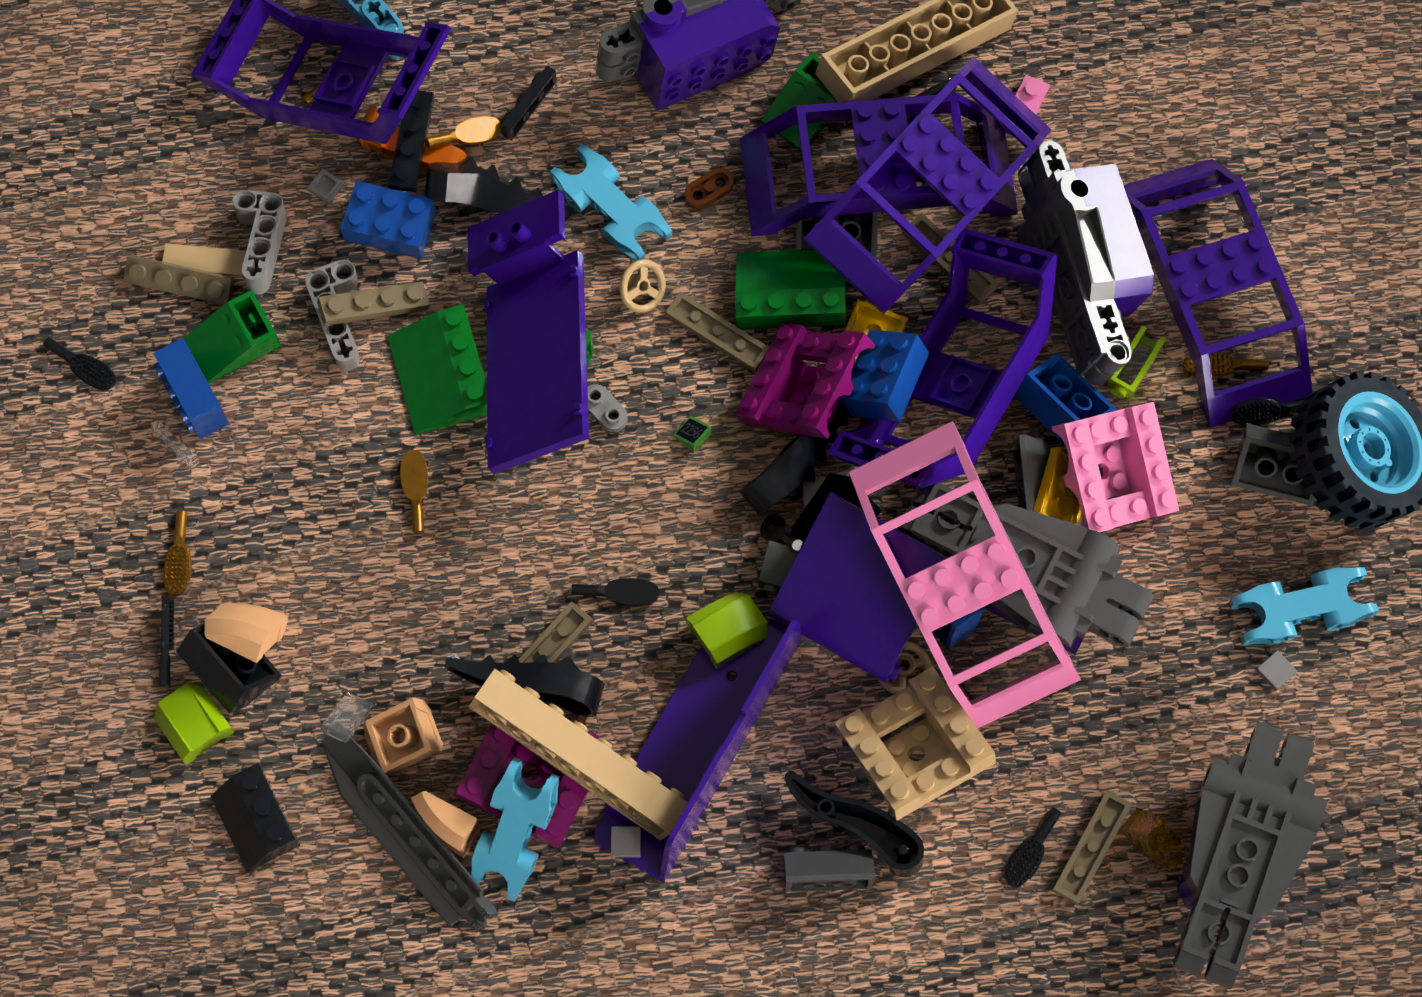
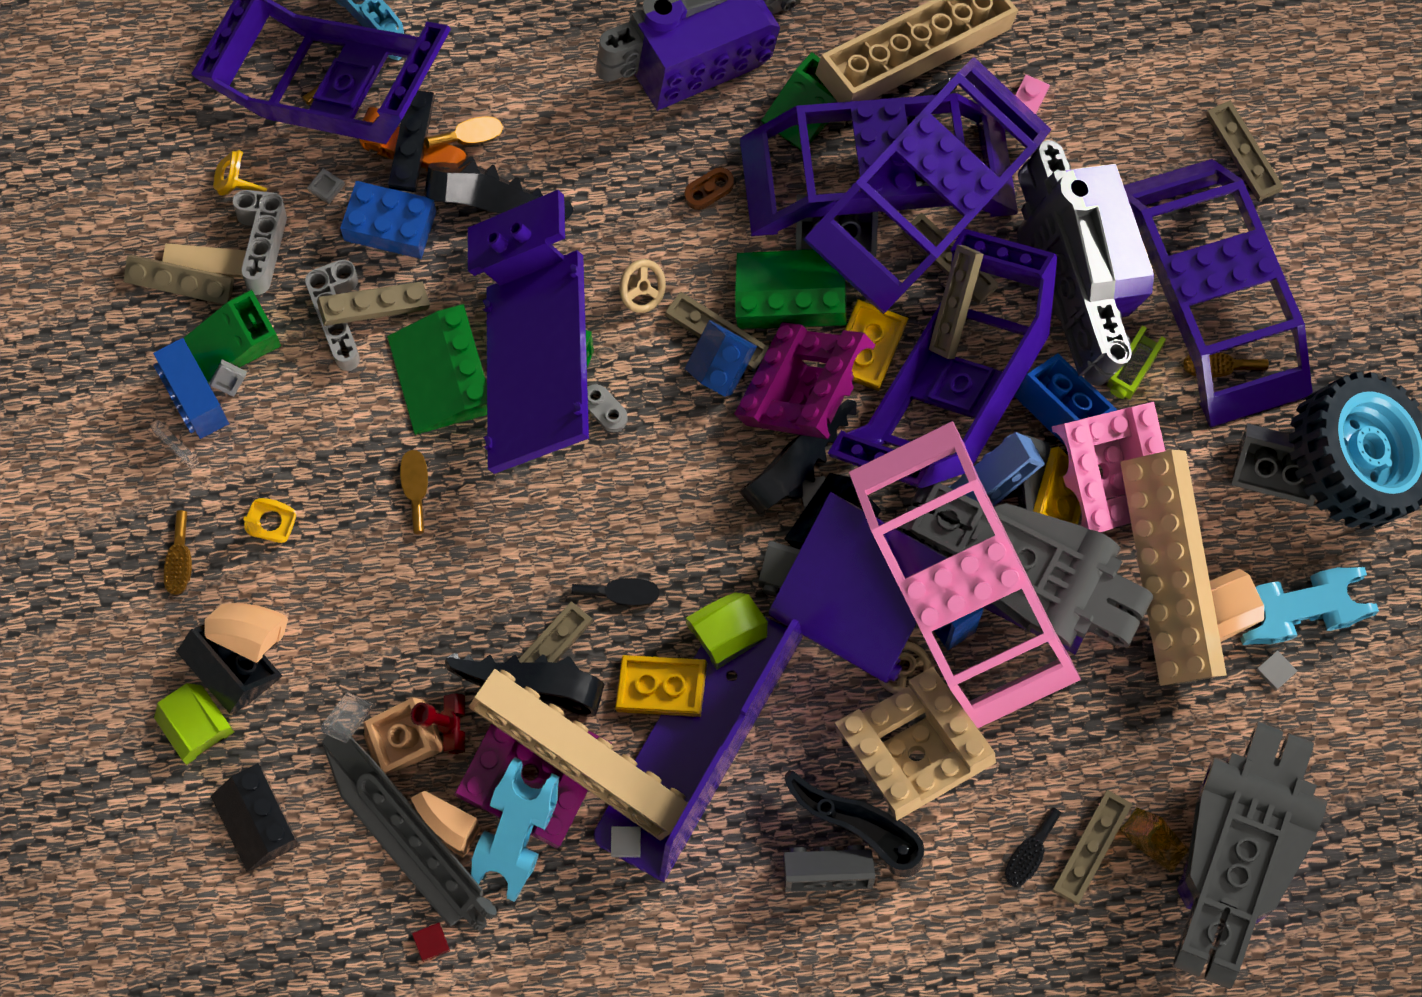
(84, 366): black piece -> none
(167, 639): black piece -> none
(227, 378): none -> light grey tile
(232, 181): none -> yellow piece
(258, 508): none -> yellow piece
(431, 942): none -> dark red tile
(447, 721): none -> dark red bar
(528, 102): black plate -> none
(597, 189): medium azure piece -> none
(661, 685): none -> yellow tile
(693, 433): slope -> none
(720, 359): none -> blue slope
(778, 530): black piece -> none
(885, 375): blue brick -> none
(956, 301): none -> dark tan plate
(1005, 467): none -> medium blue brick
(1173, 567): none -> tan brick
(1236, 603): none -> light nougat slope
(1244, 150): none -> dark tan plate
(1261, 410): black piece -> none

